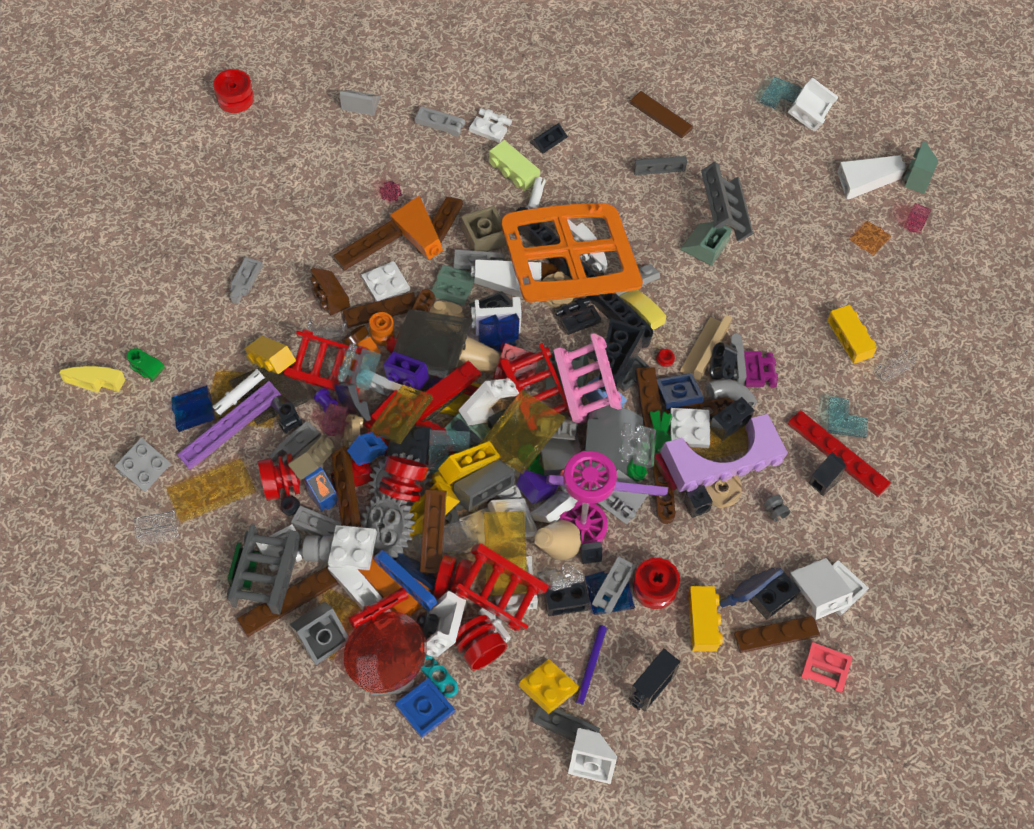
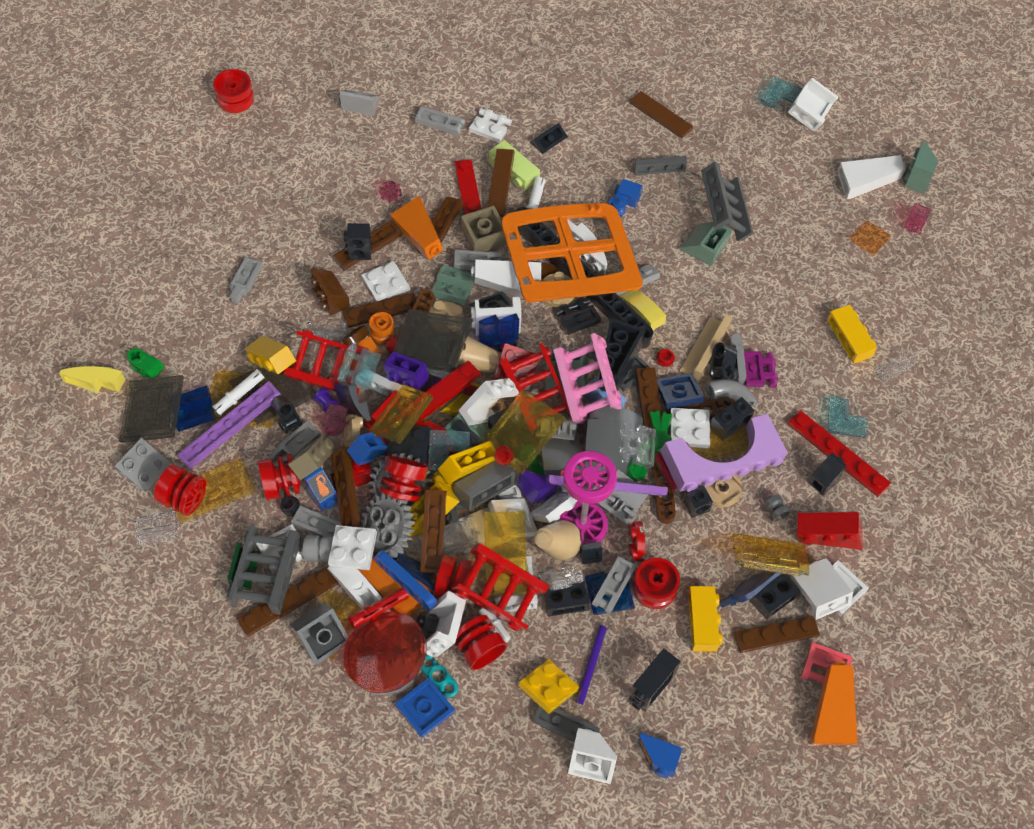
(151, 409): none -> clear smoke piece
(180, 490): none -> red wheel
(358, 241): none -> black brick
(467, 186): none -> red plate
(501, 180): none -> reddish brown tile
(503, 455): none -> red plate
(626, 194): none -> blue brick
(637, 547): none -> red plate
(660, 755): none -> blue slope
(770, 555): none -> clear yellow piece
(831, 529): none -> red wedge
(836, 708): none -> orange slope

